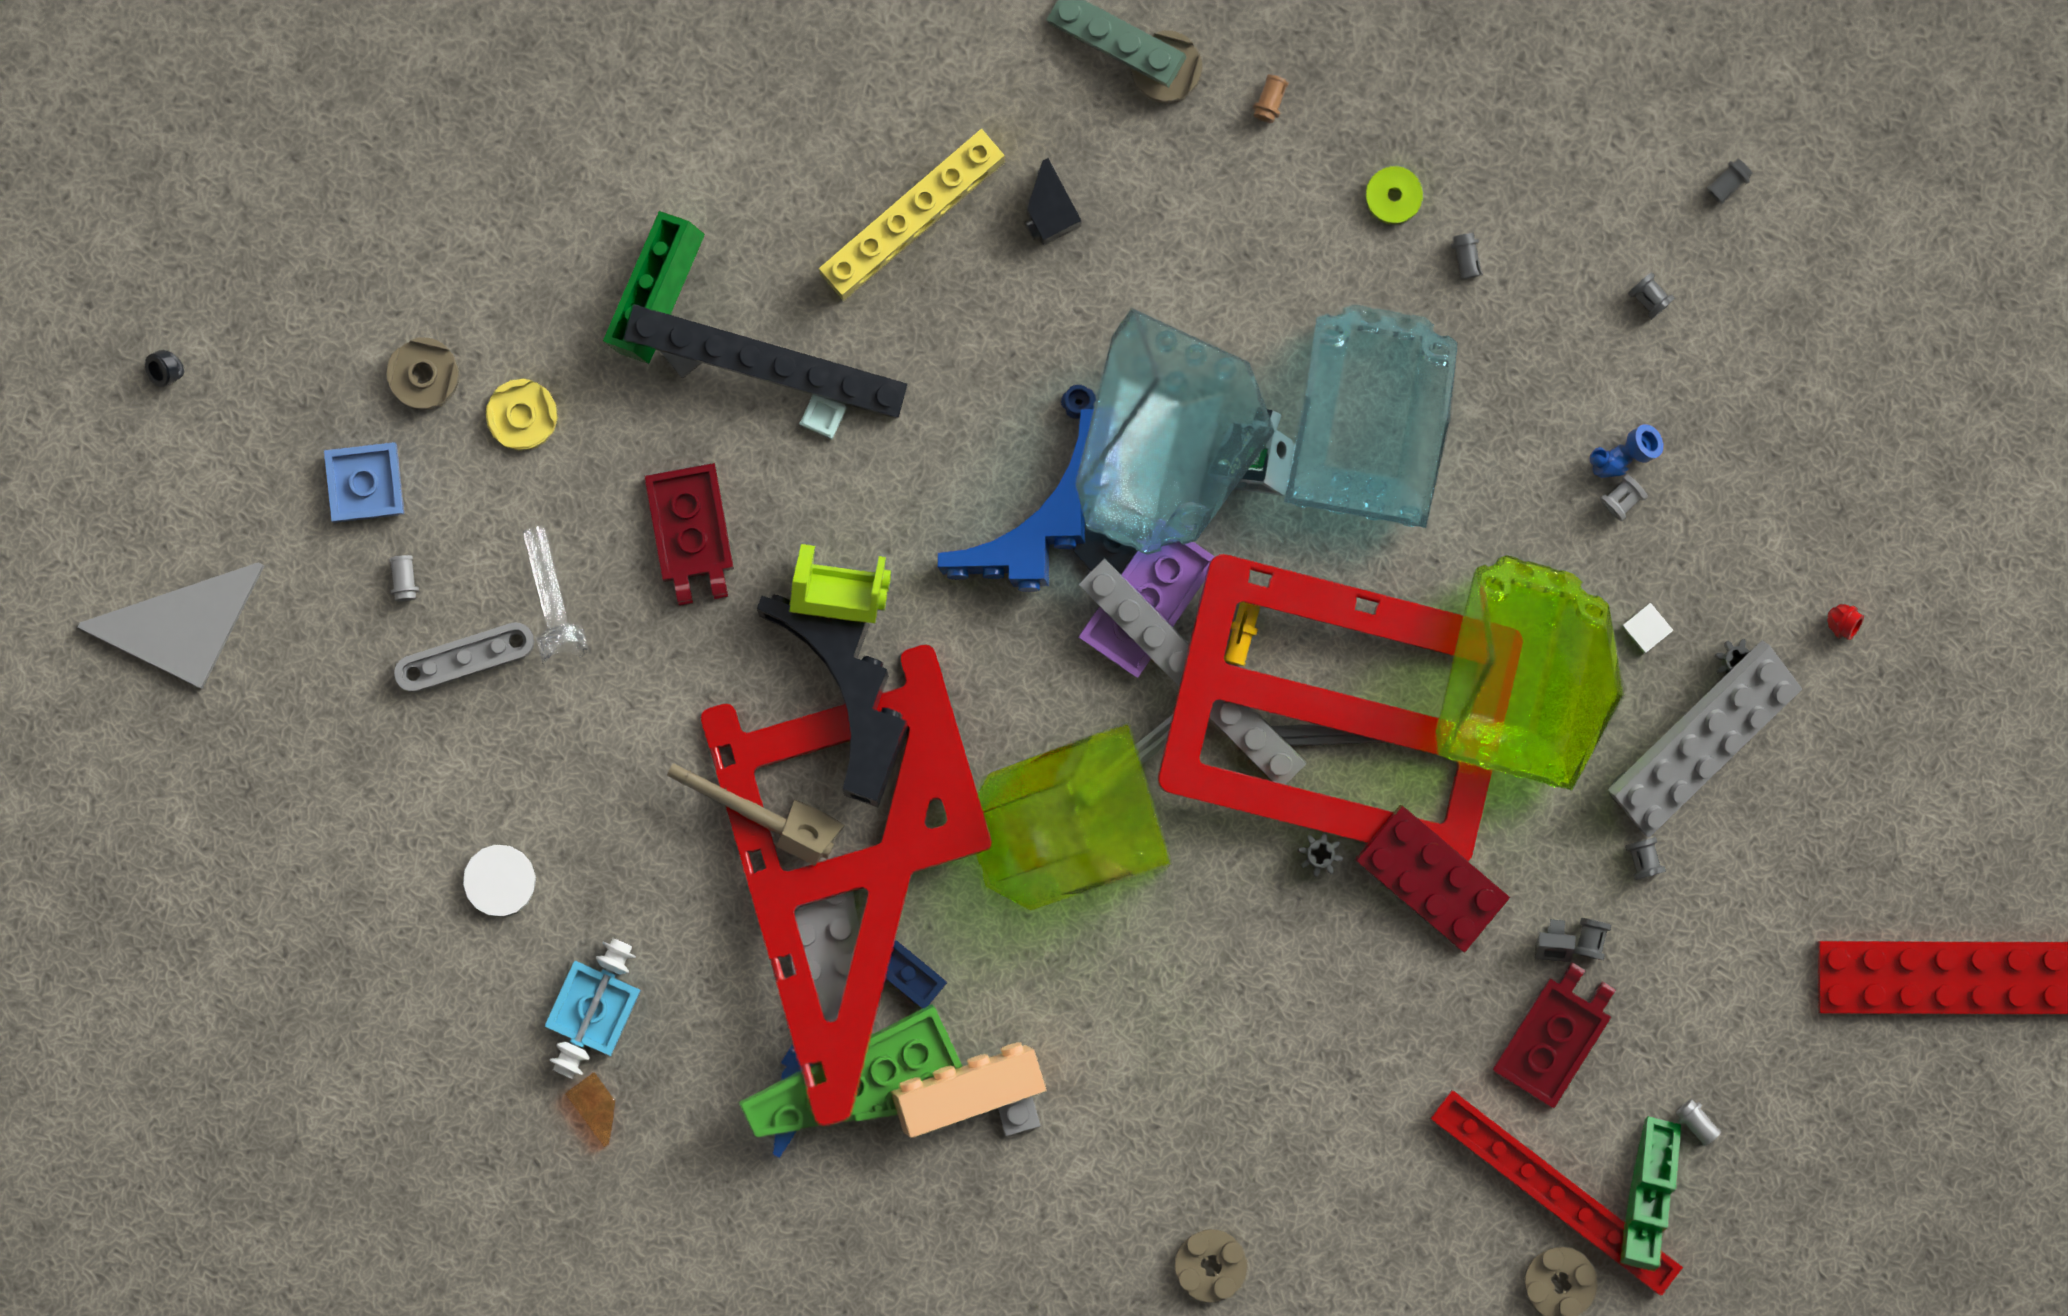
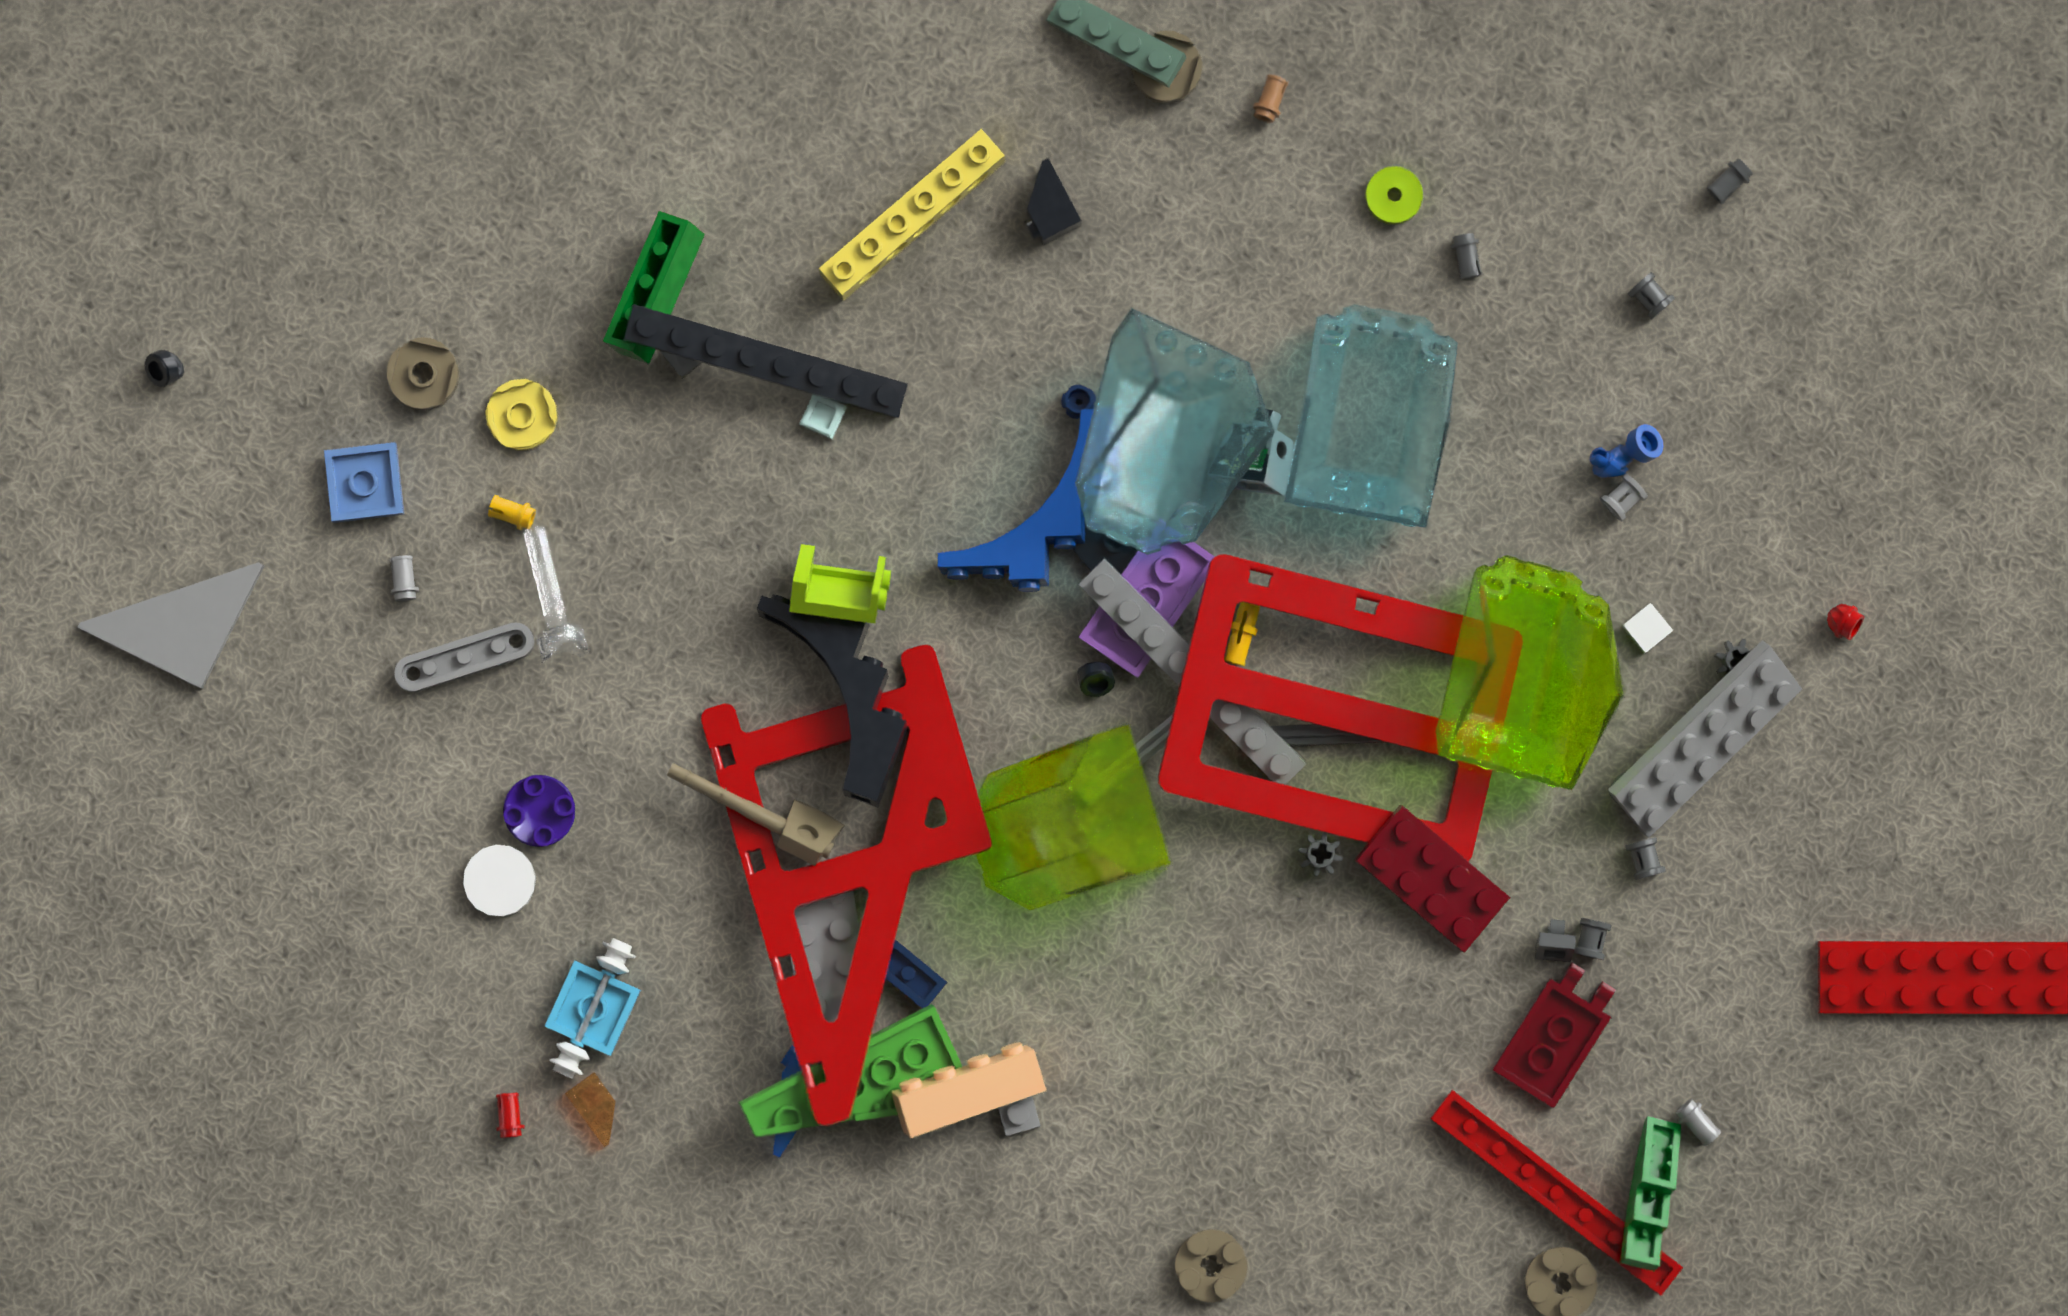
(509, 1115): none -> red pin
(512, 512): none -> yellow pin
(539, 810): none -> dark purple dish
(690, 528): dark red tile -> none
(1096, 679): none -> black tile

